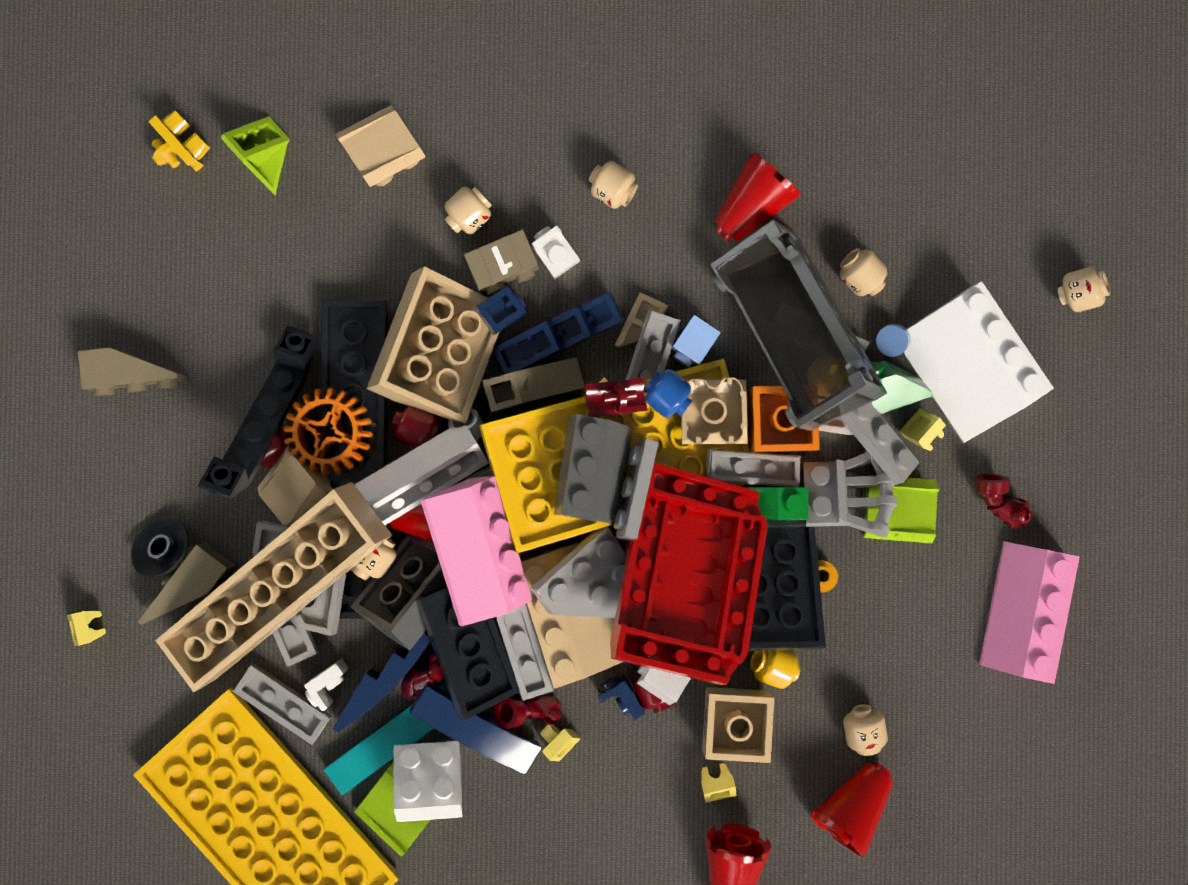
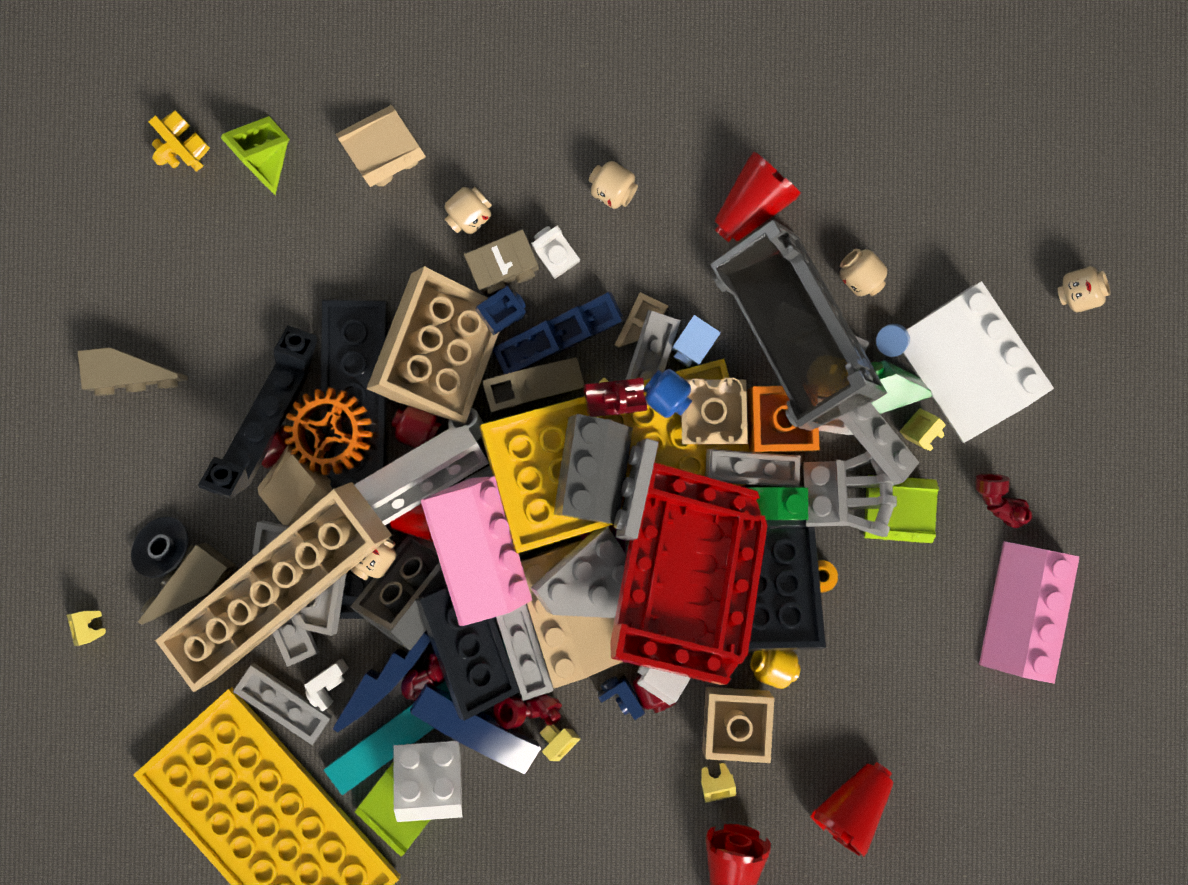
(865, 730): tan head -> none

